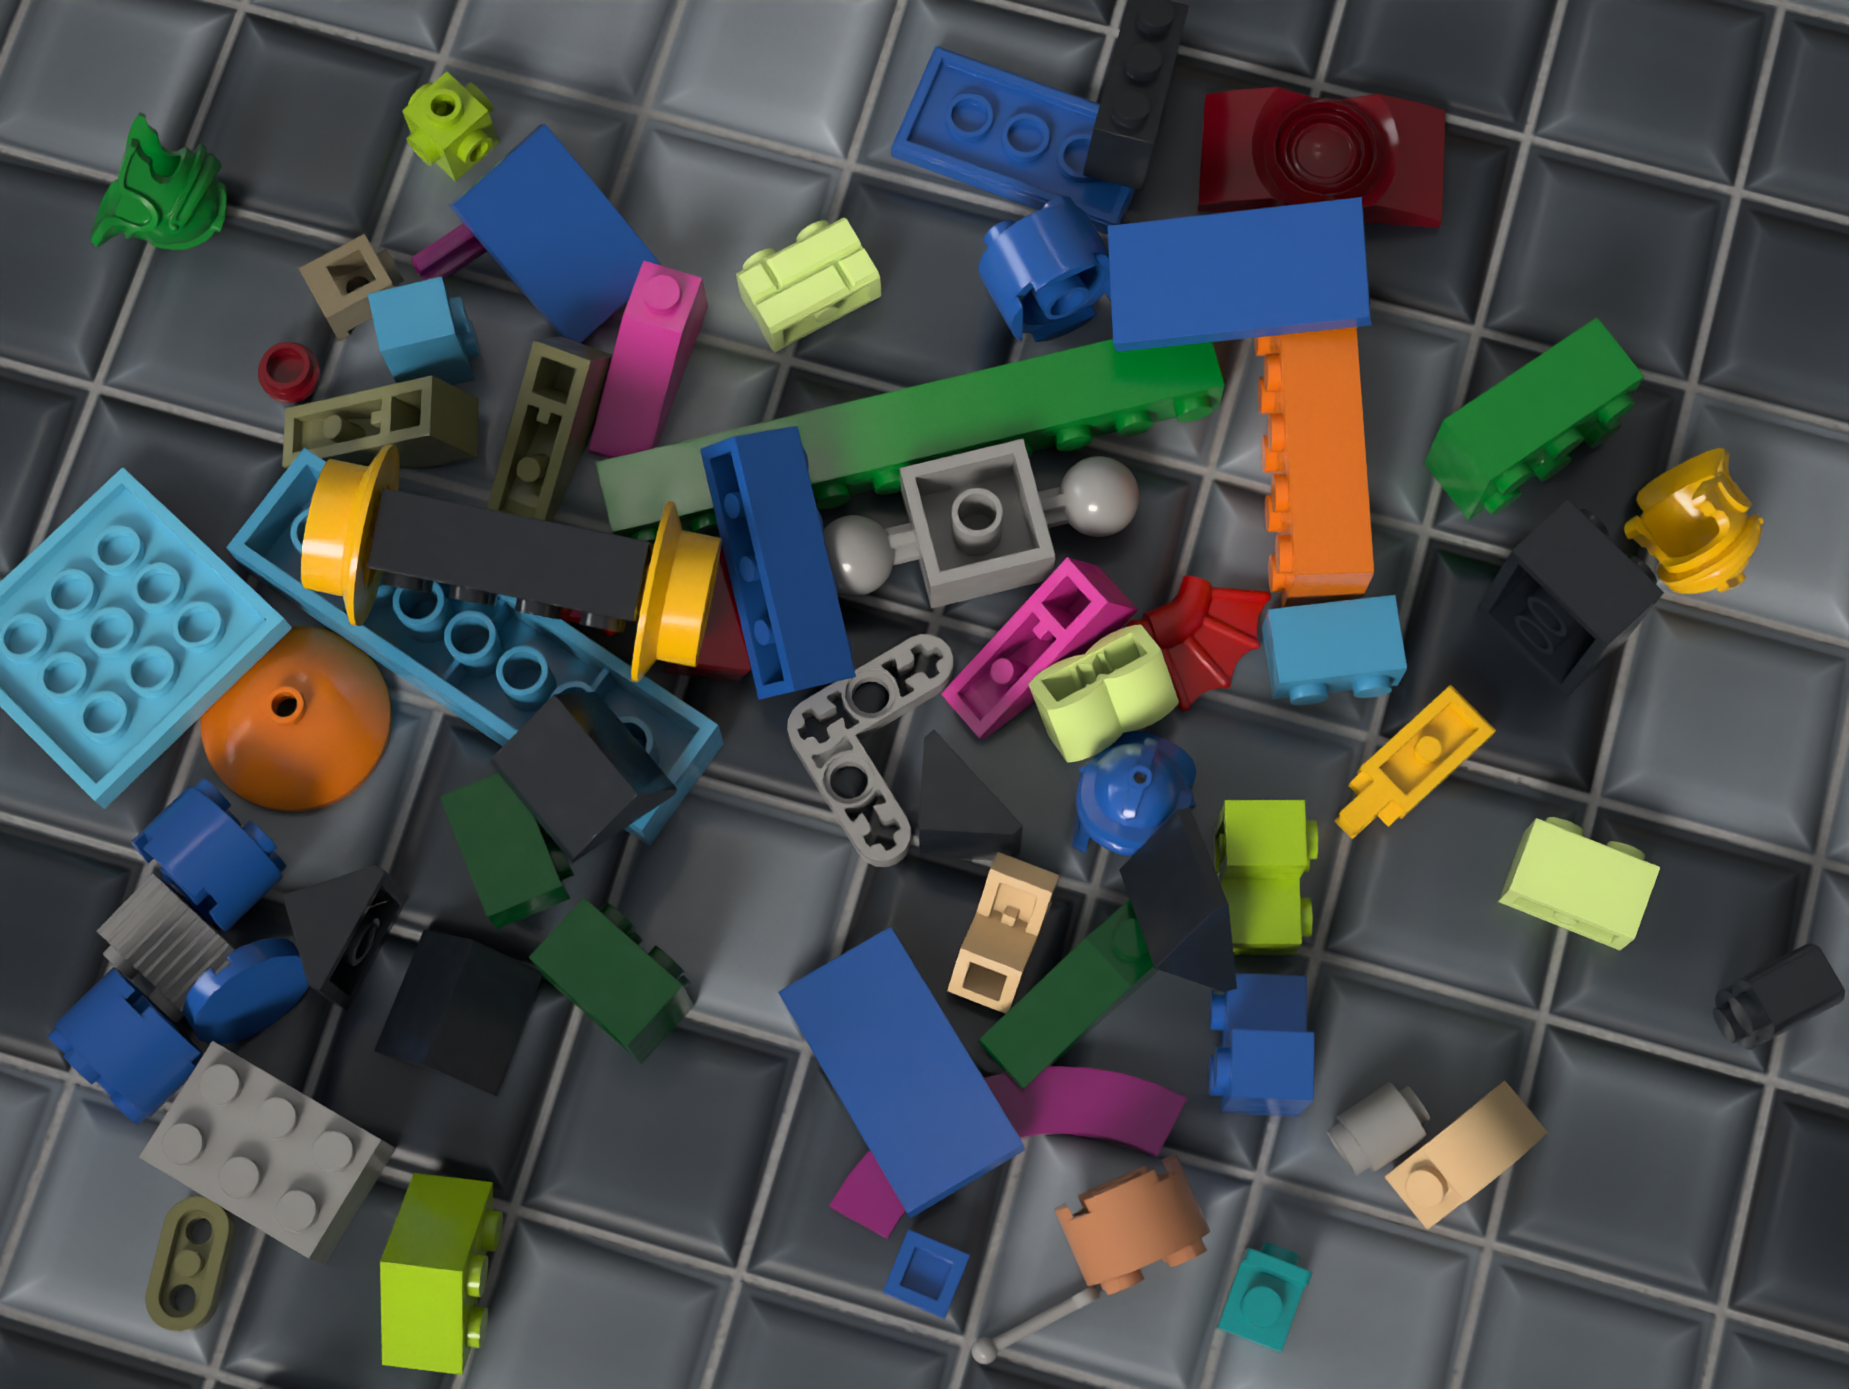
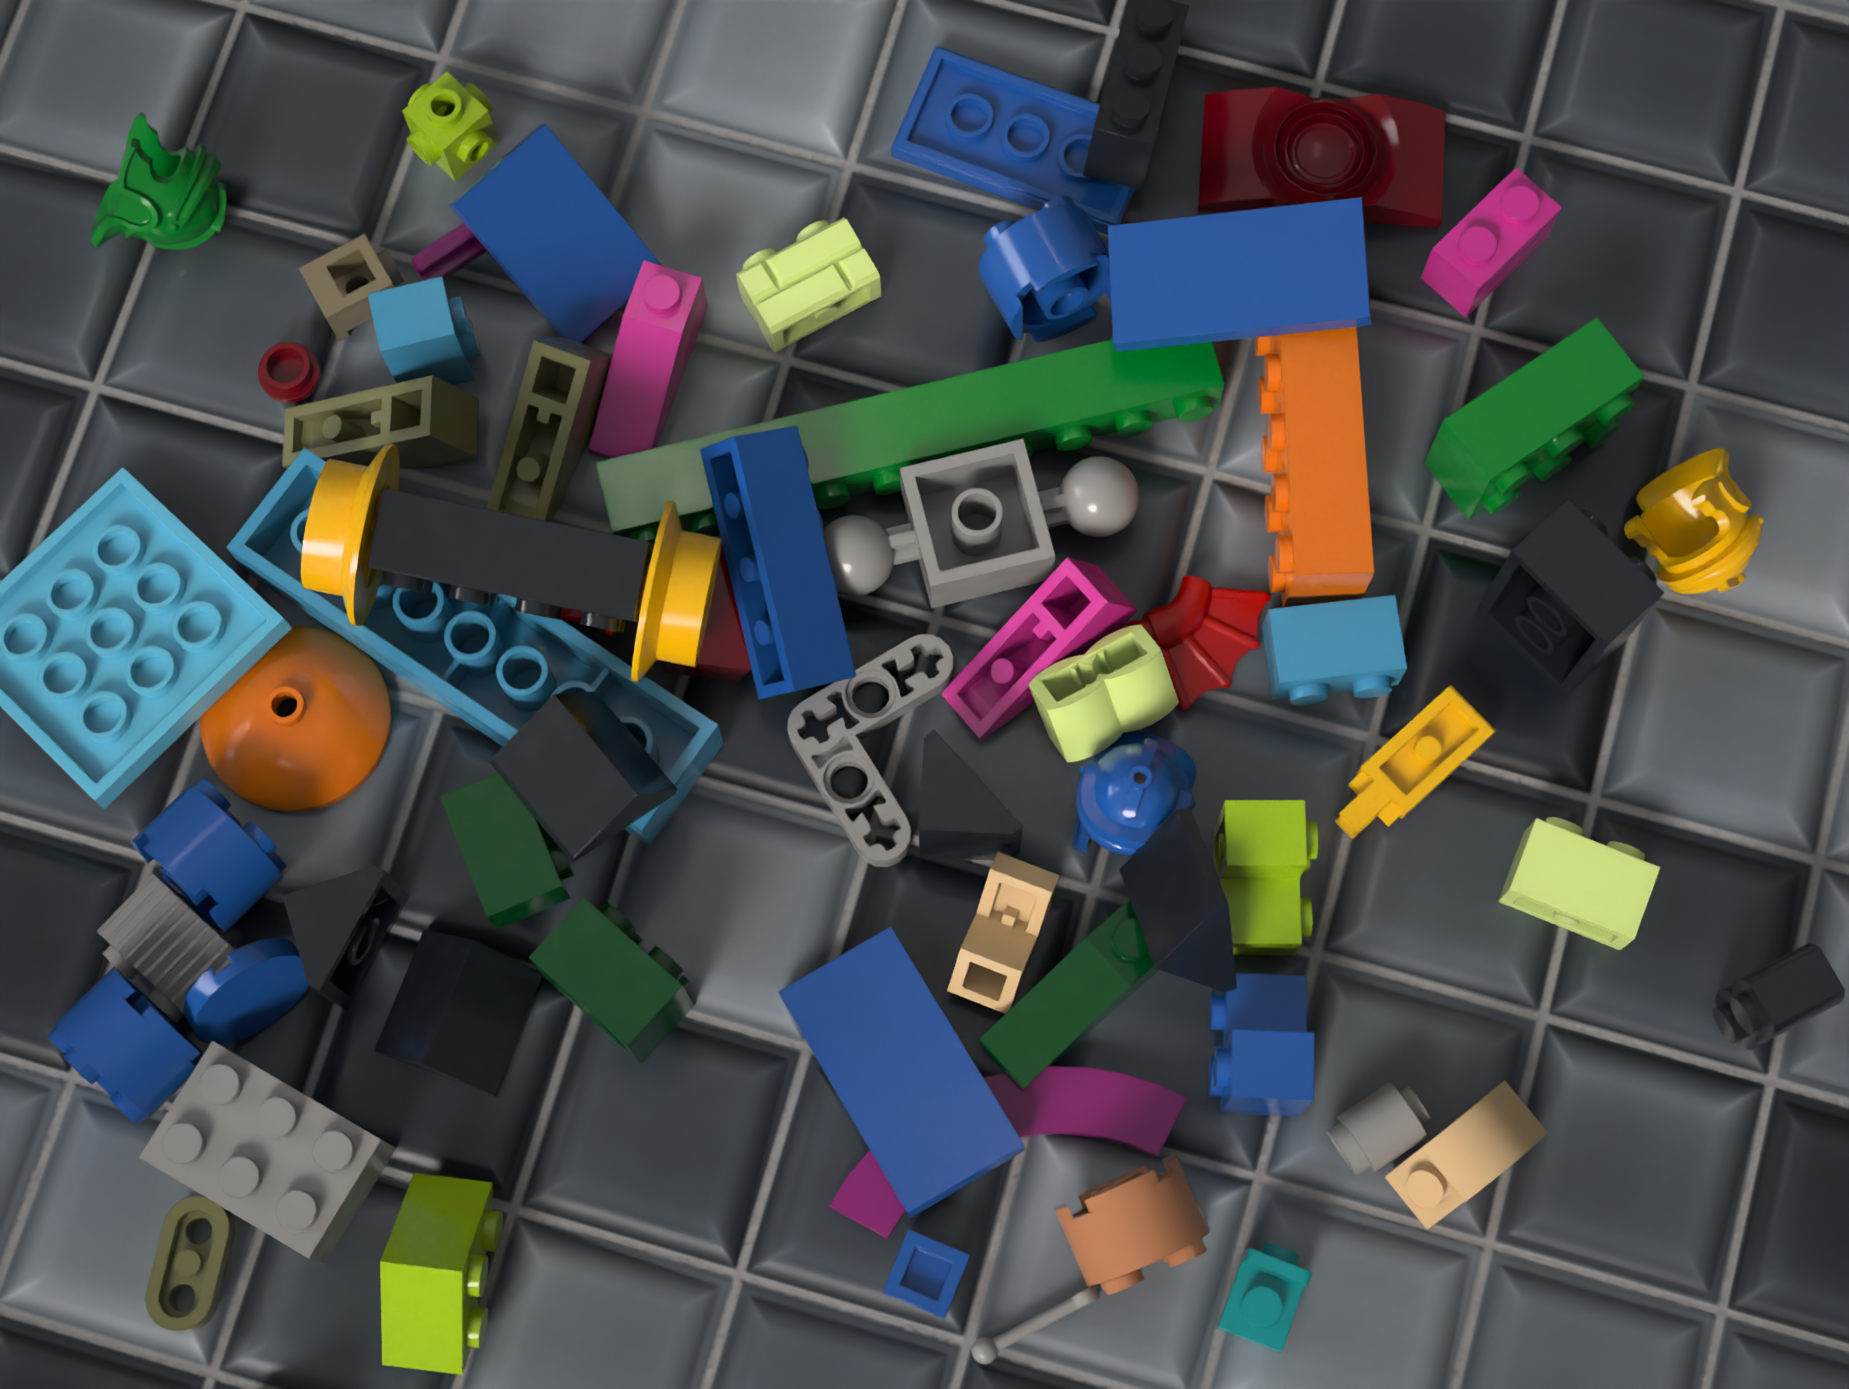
(1490, 242): none -> dark pink brick

